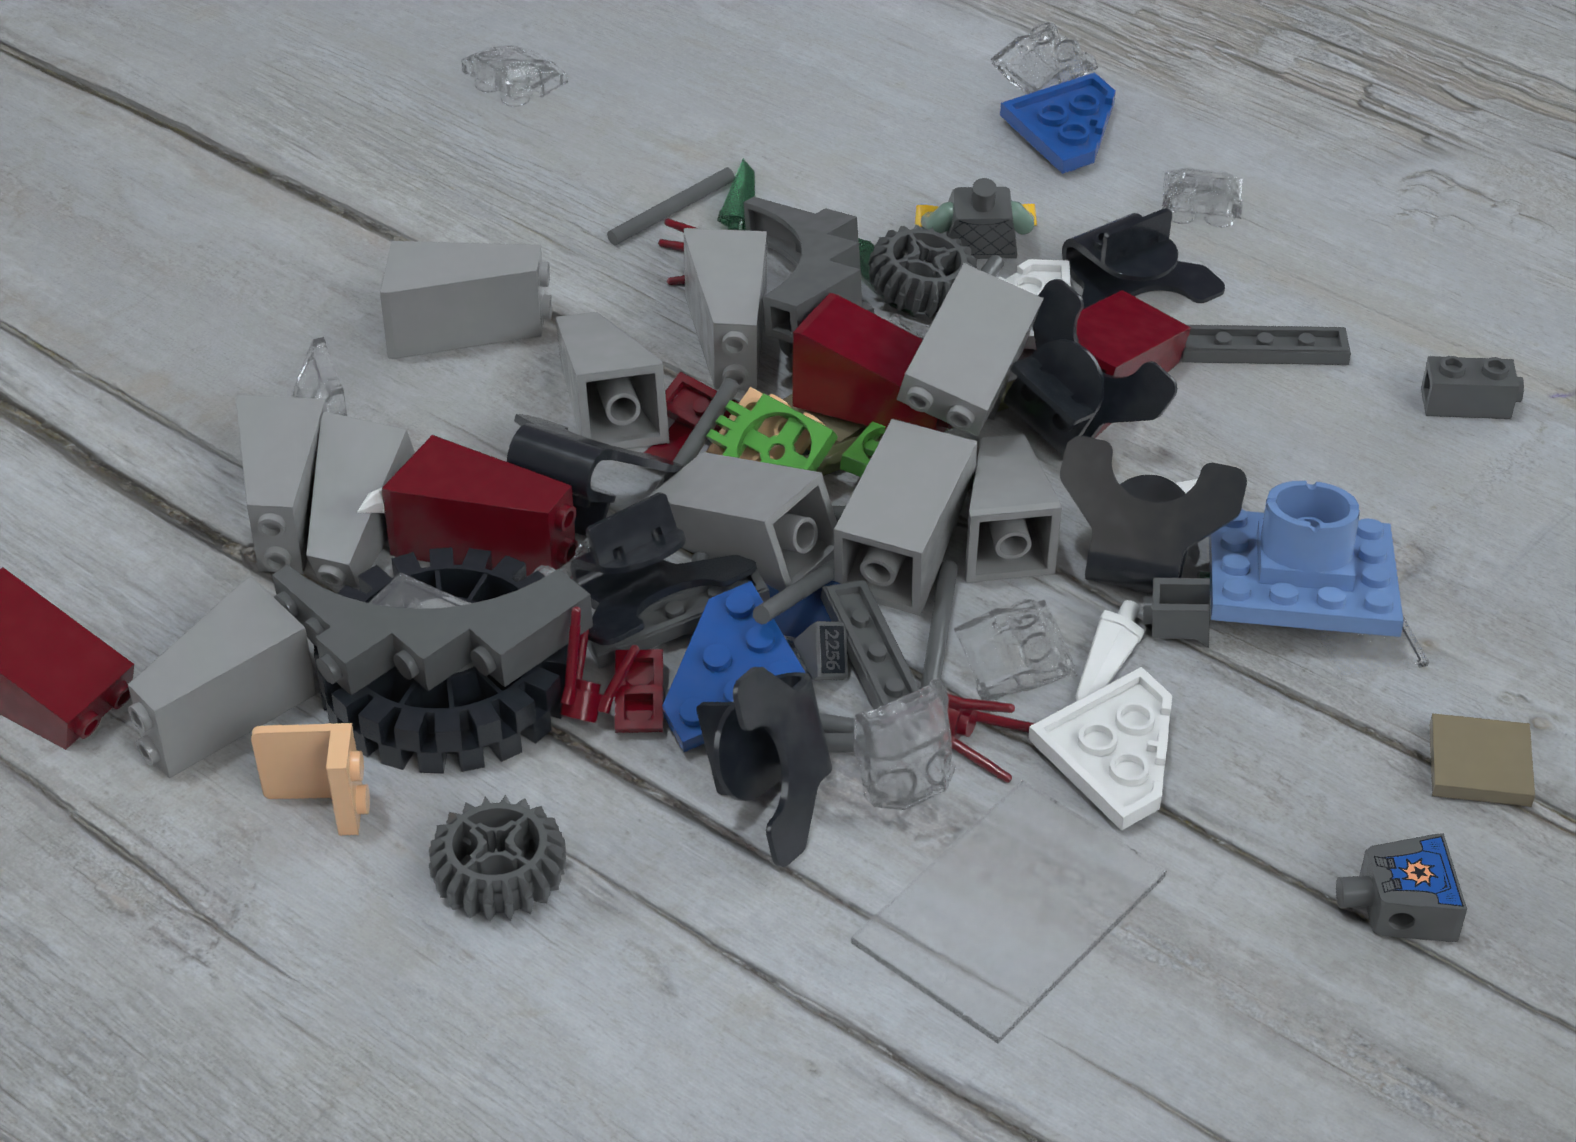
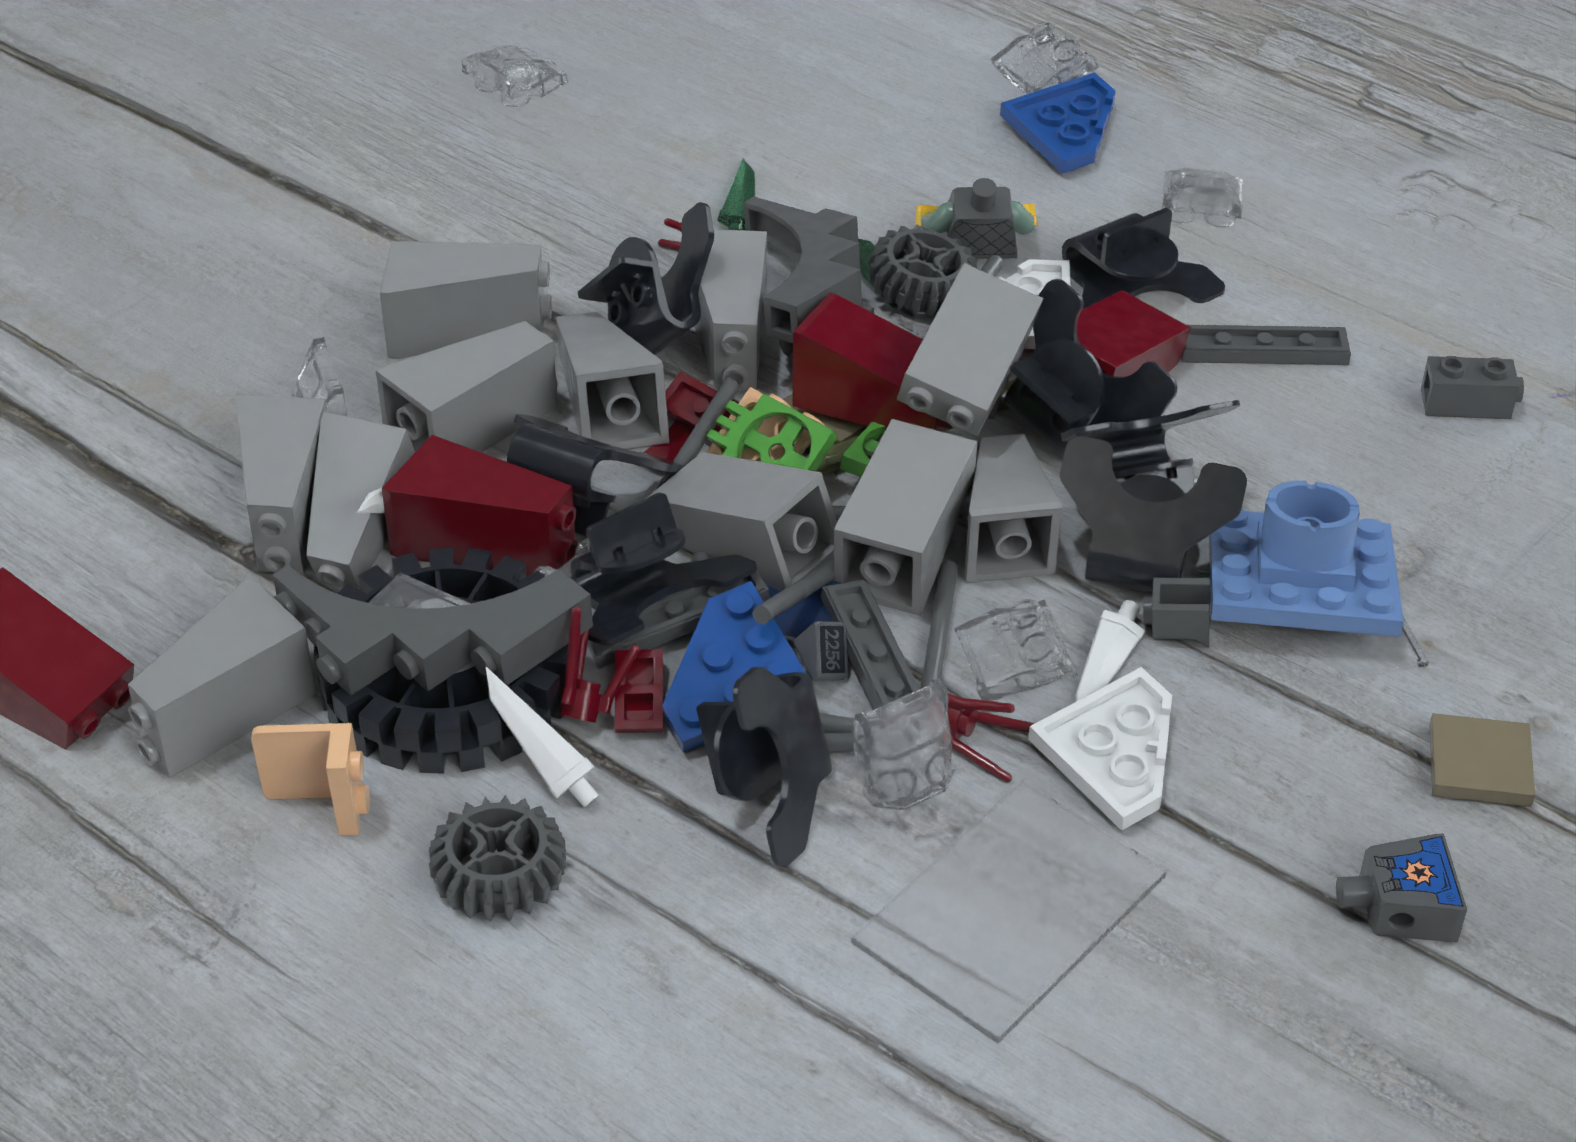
(471, 387): none -> light grey slope
(549, 752): none -> white bar
(643, 303): none -> black piece
(670, 206): dark grey bar -> none
(1141, 444): none -> black piece

